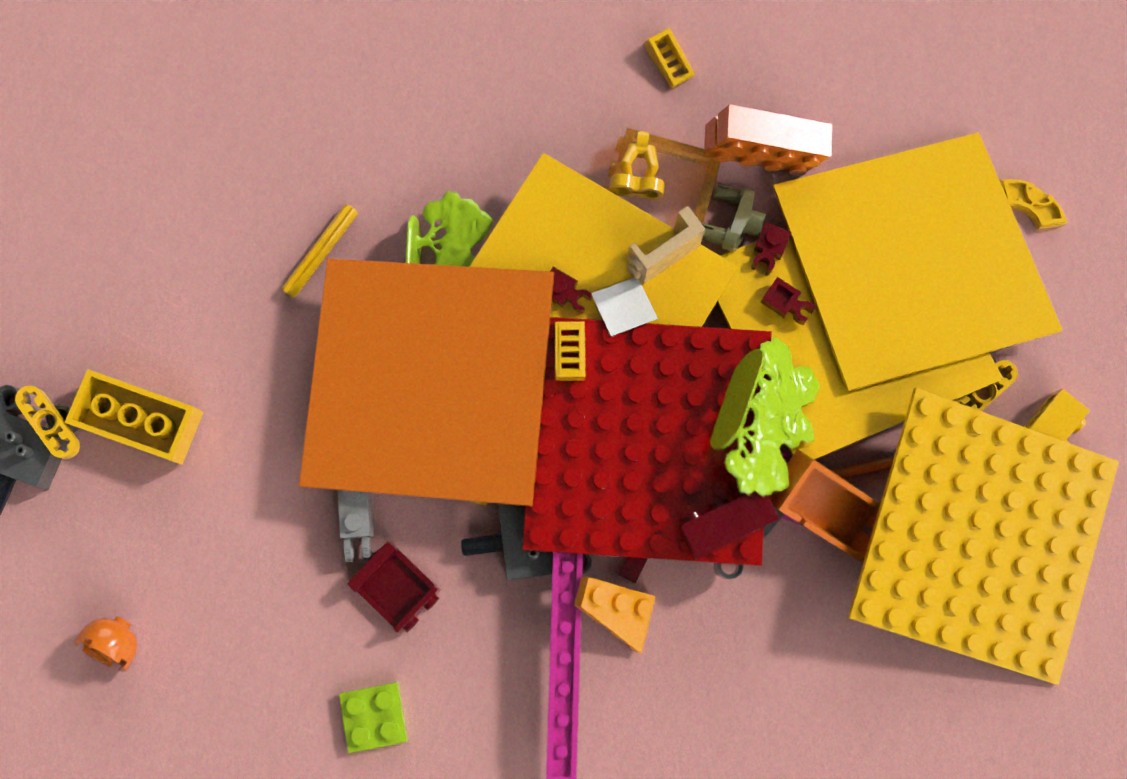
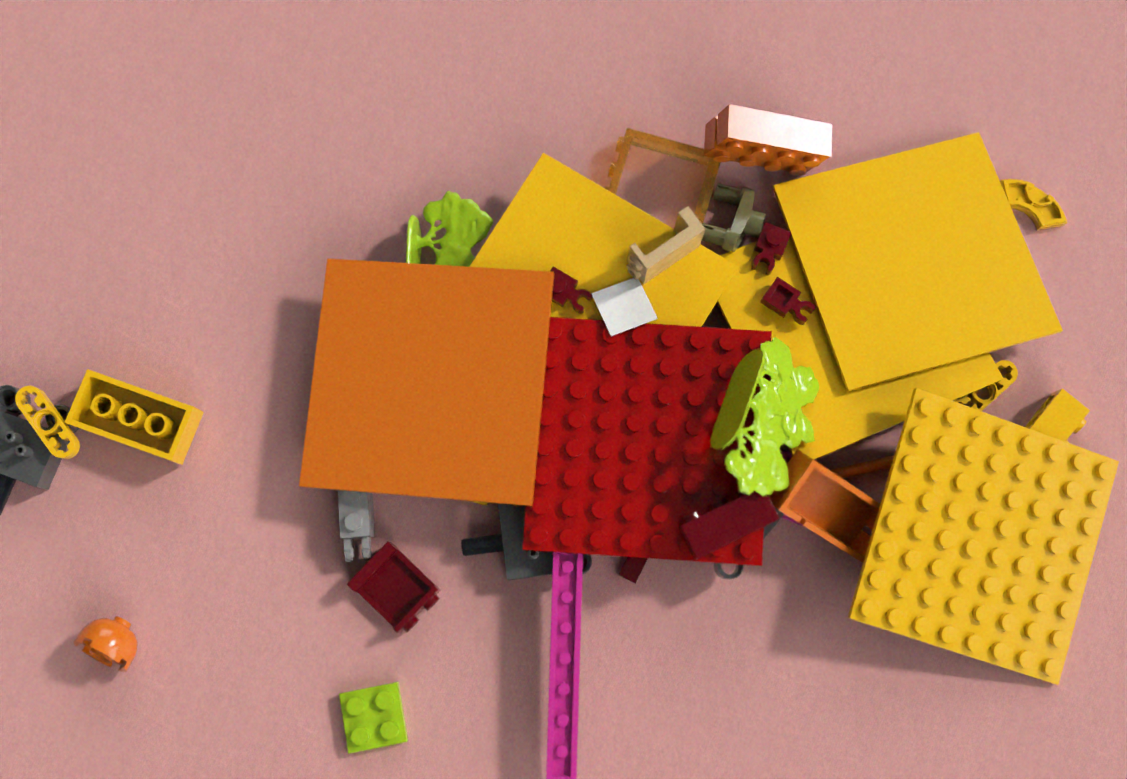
(319, 250): yellow axle -> none
(570, 374): yellow slope -> none
(617, 609): light orange wing -> none
(645, 187): yellow piece -> none
(672, 45): yellow slope -> none

